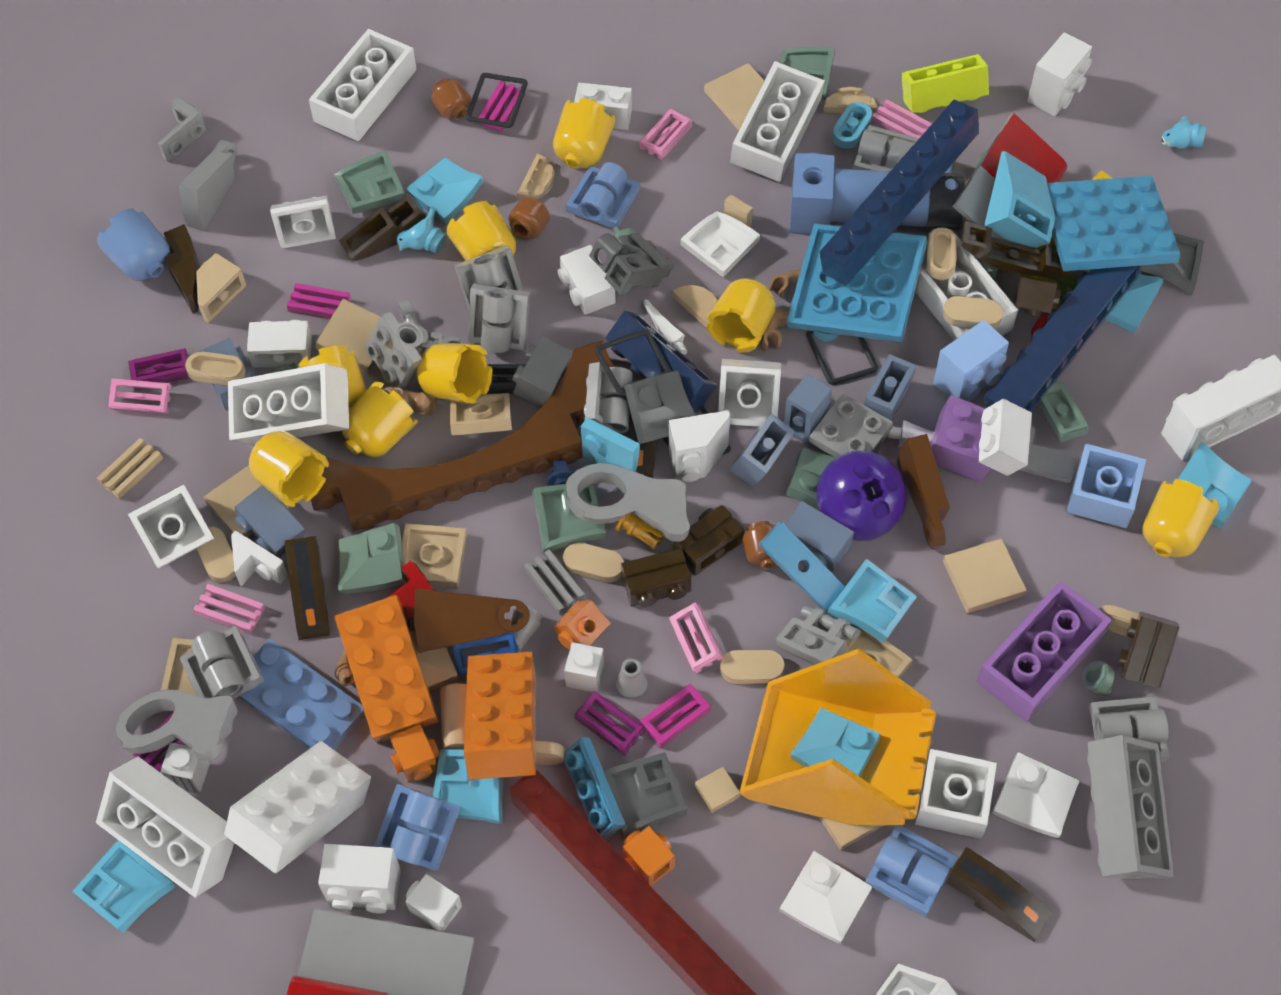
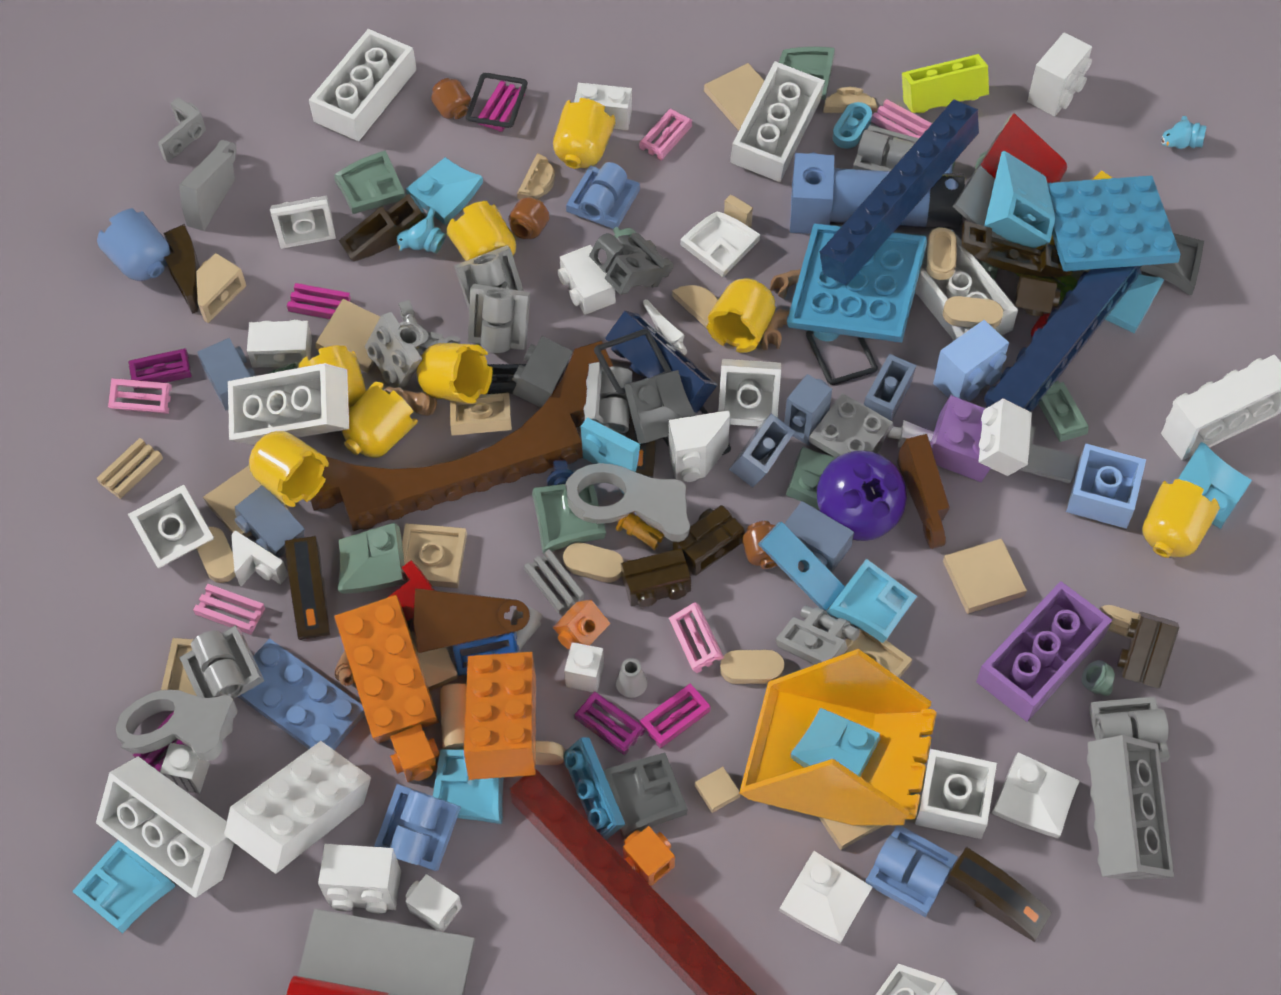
(214, 368): tan tile -> none

